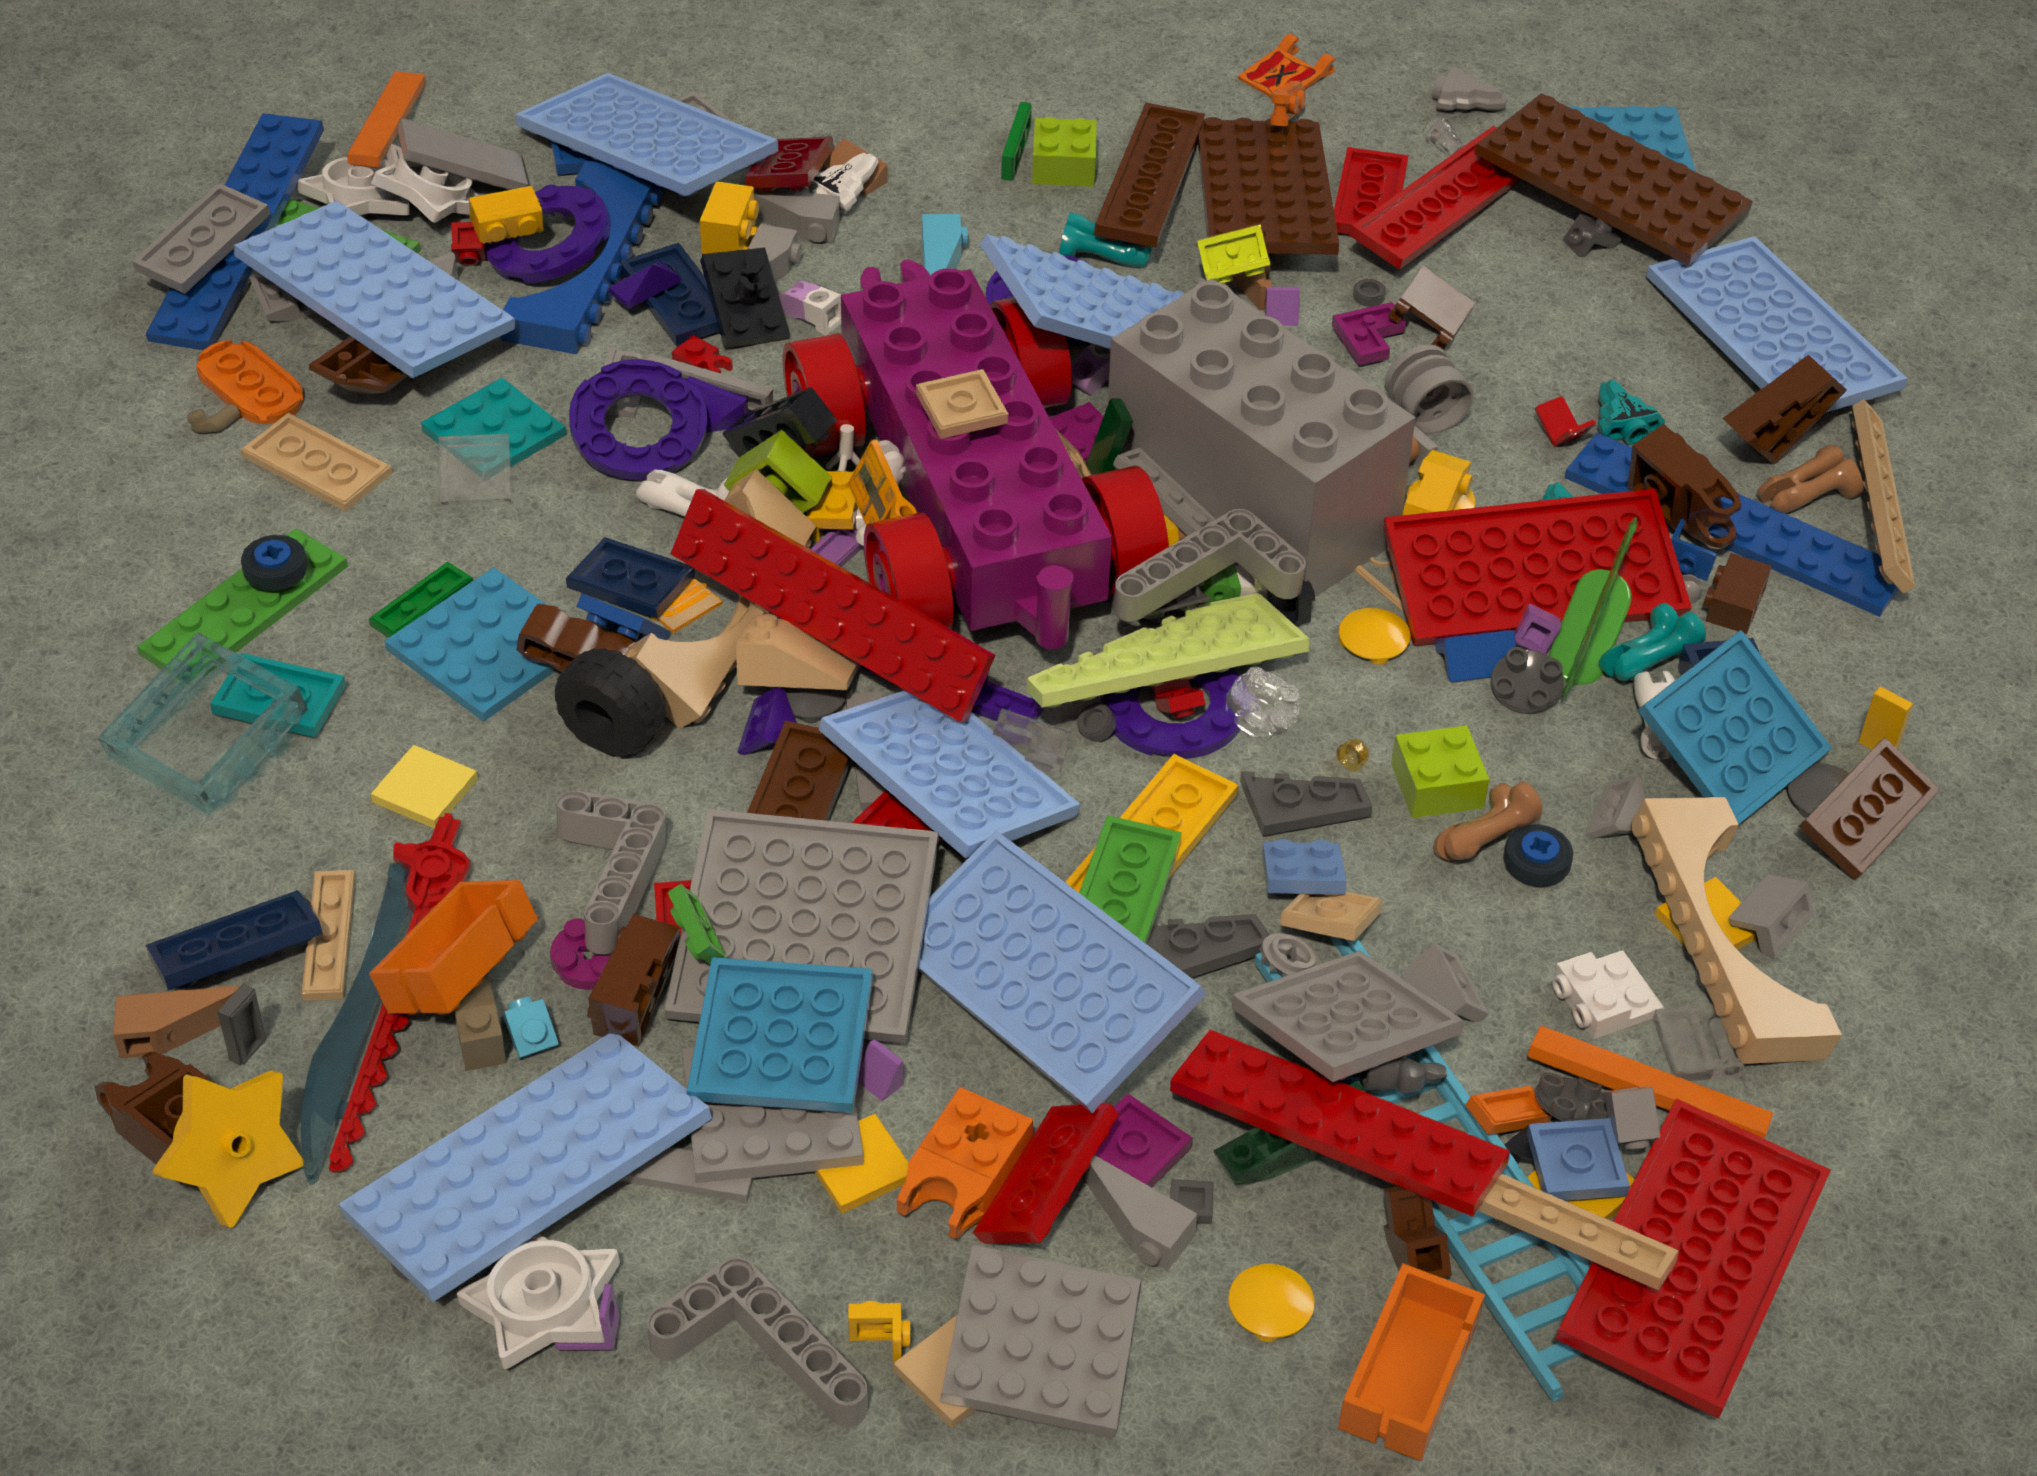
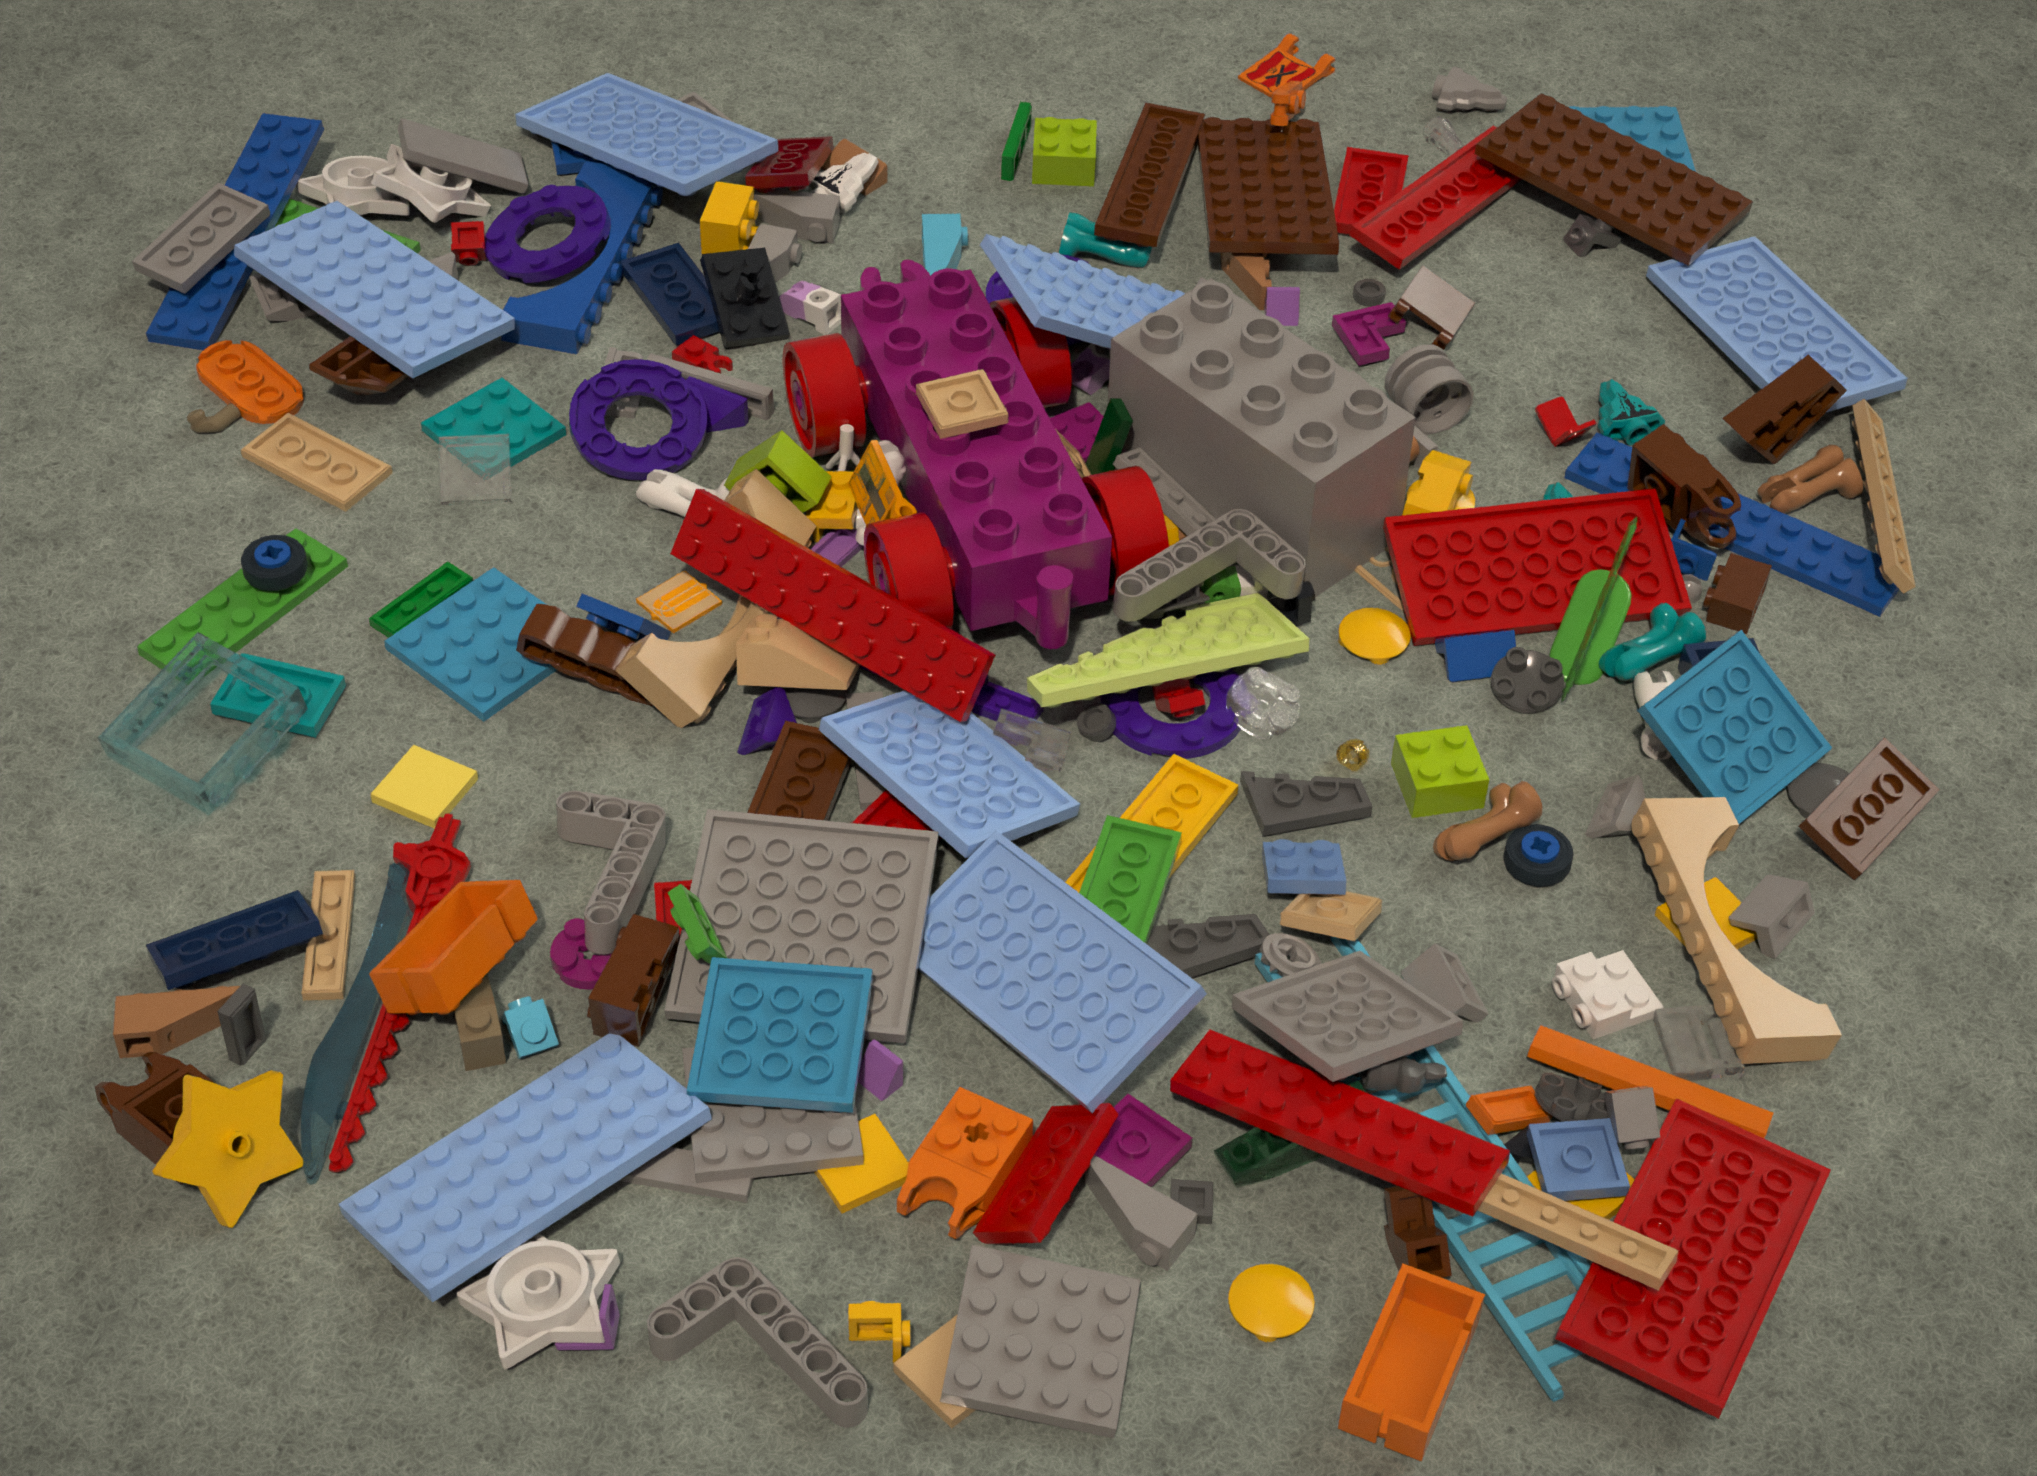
(383, 122): orange tile -> none
(506, 214): yellow brick -> none
(610, 702): black tyre -> none
(630, 577): dark blue tile -> none
(644, 284): dark purple slope -> none
(800, 416): black brick -> none
(1234, 253): neon yellow bracket -> none
(1537, 629): medium lavender slope -> none
(1885, 718): yellow tile -> none

